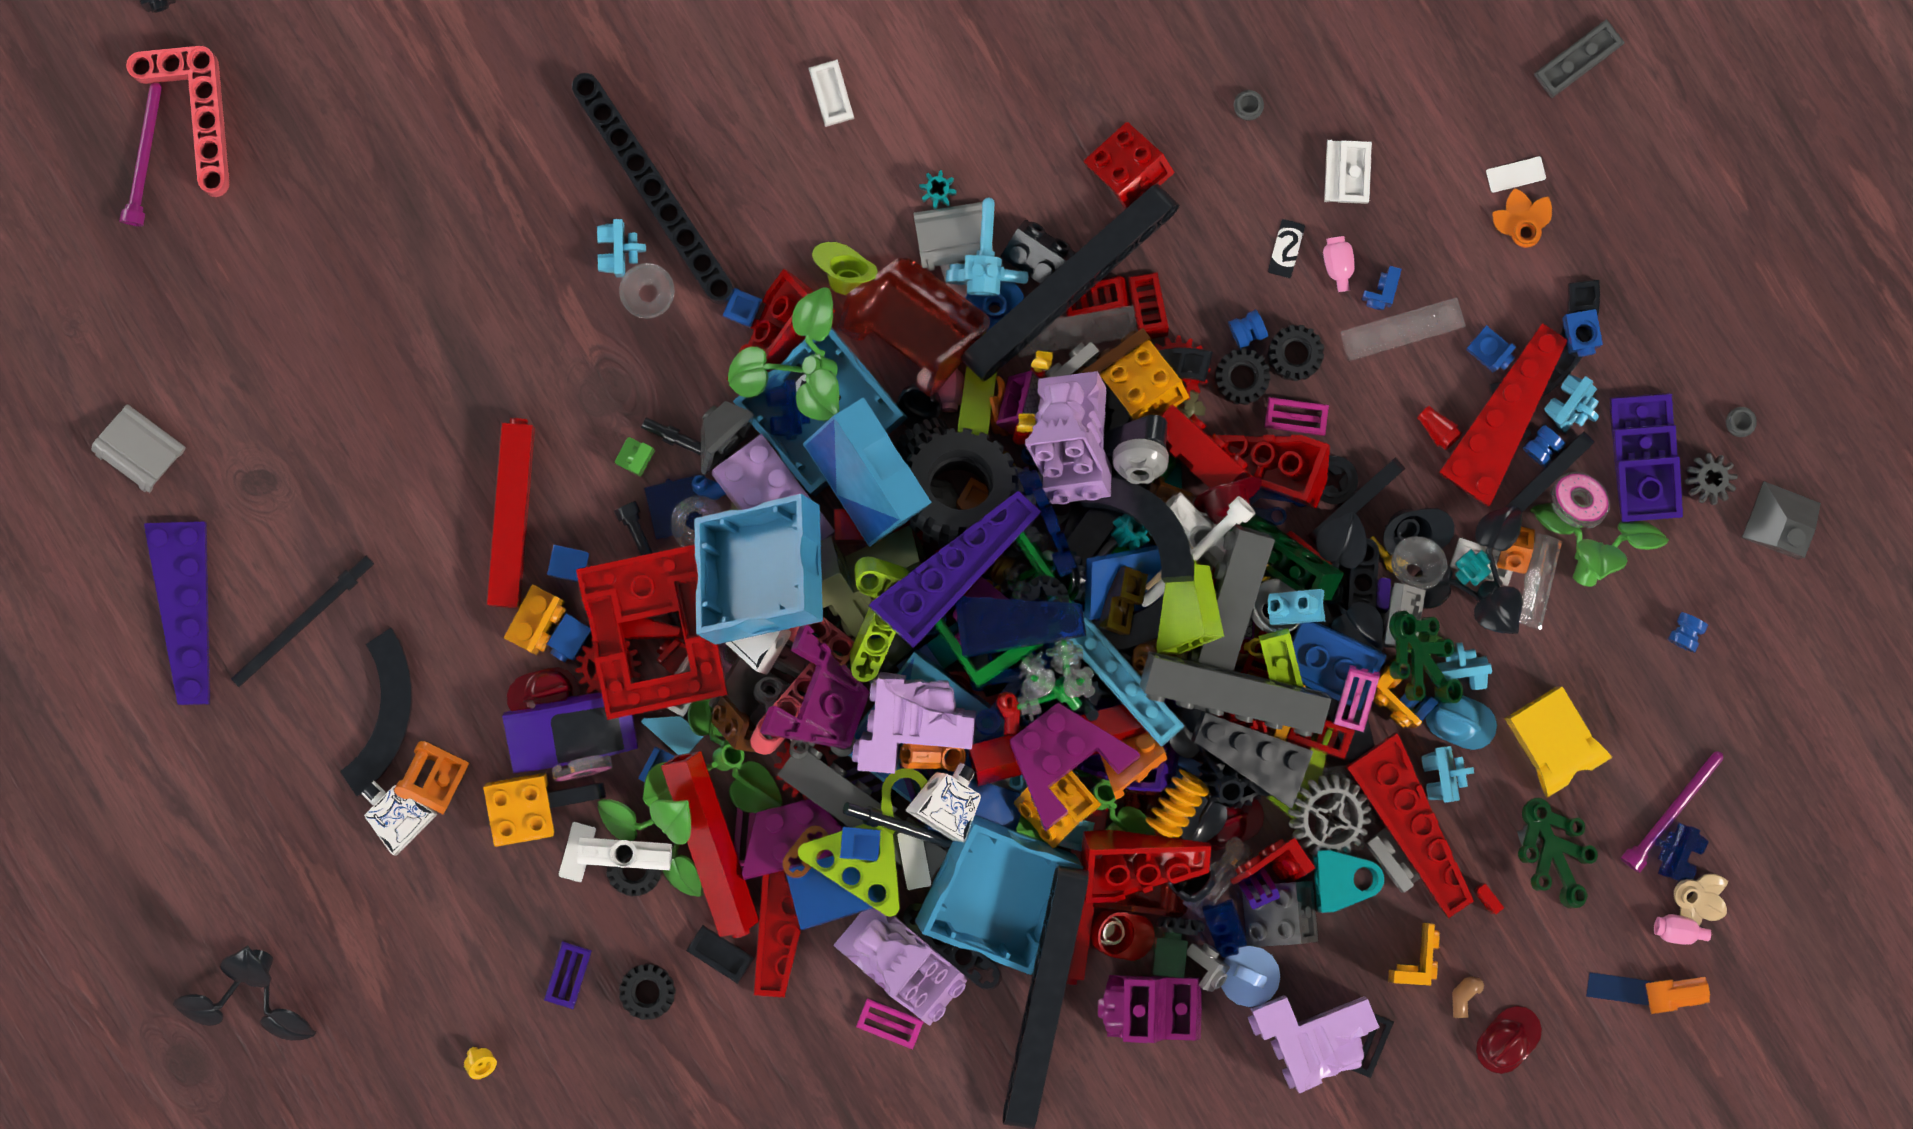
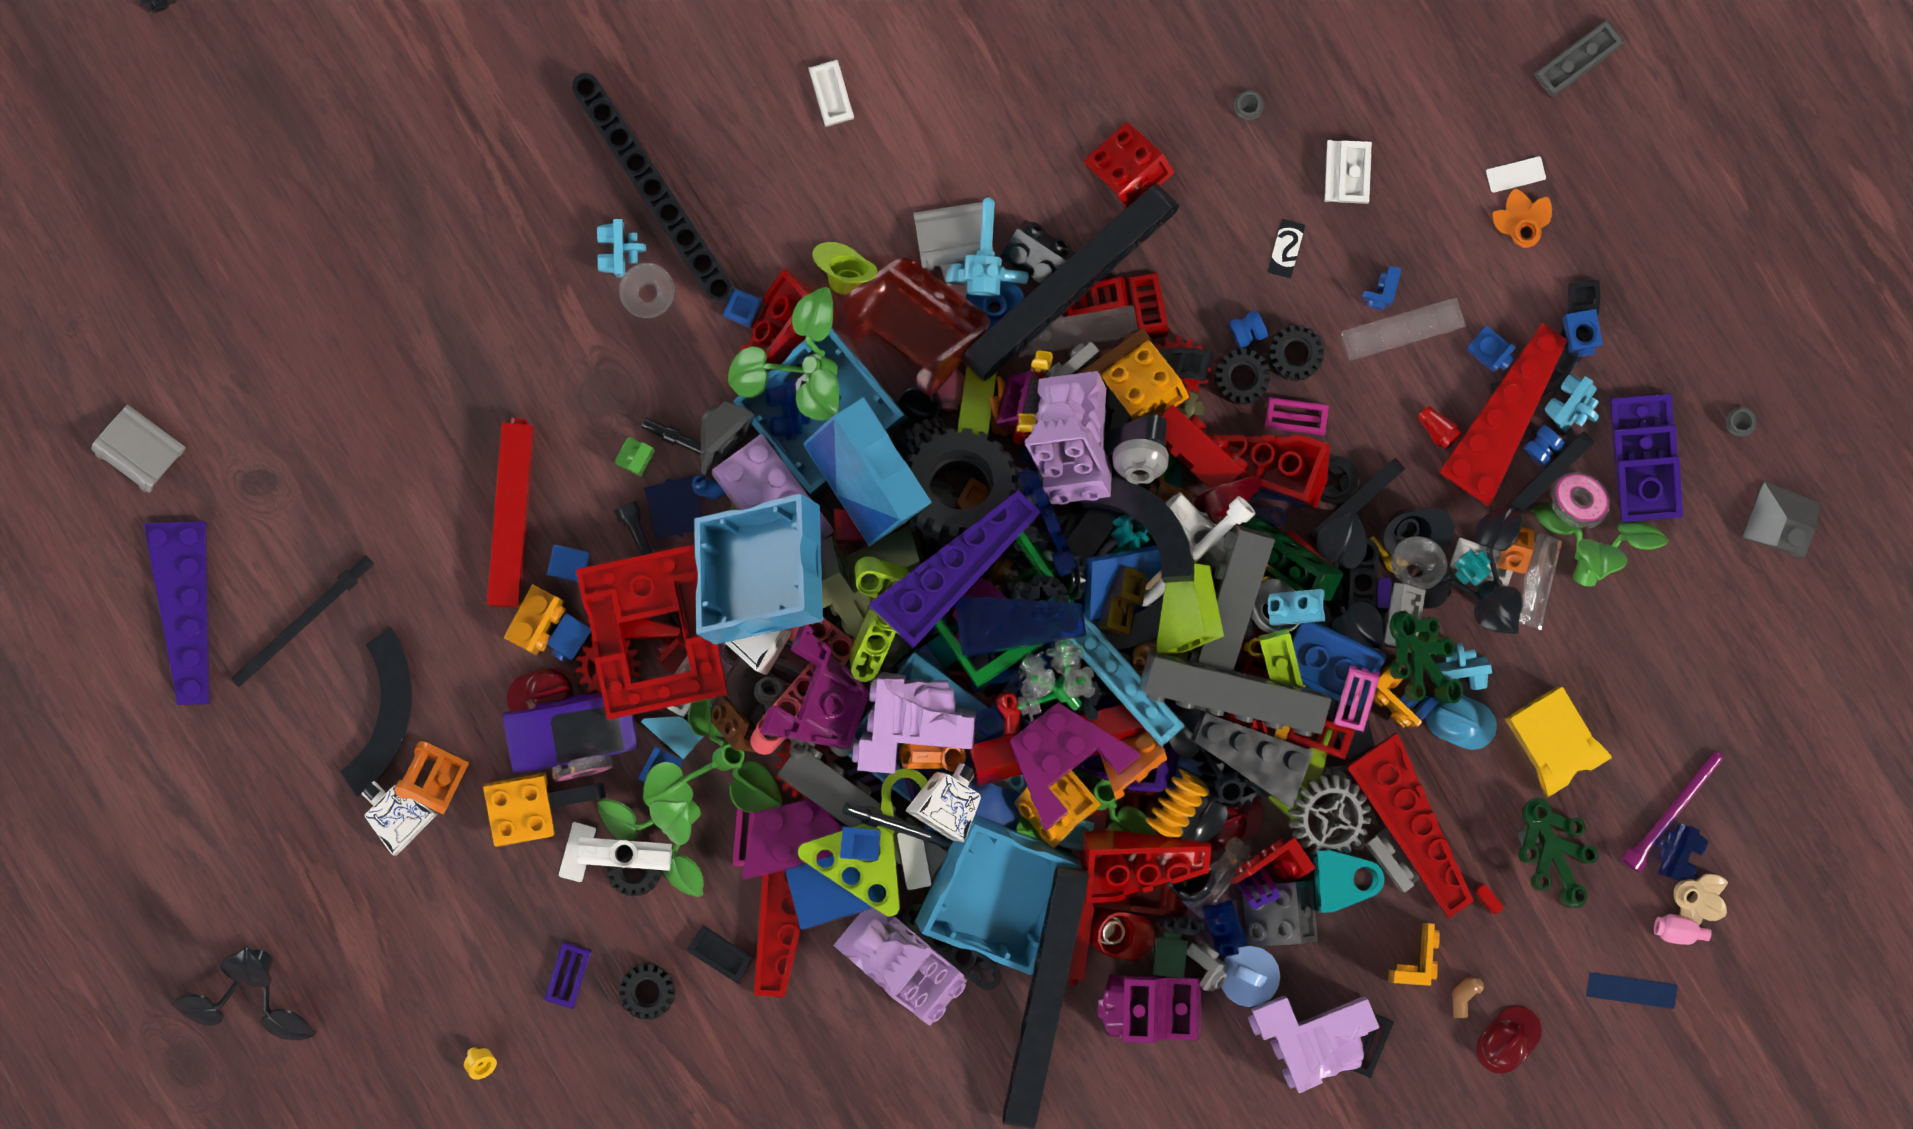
(133, 212): magenta piece -> none
(199, 107): coral beam -> none
(700, 504): clear piece -> none
(711, 846): red brick -> none
(793, 852): dark orange beam -> none
(865, 1014): dark pink tile -> none
(936, 198): teal gear -> none
(1339, 261): bright pink plant -> none
(1443, 761): medium azure hips -> none
(1670, 995): orange piece -> none
(1686, 634): blue wheel -> none
(1712, 490): dark grey gear -> none

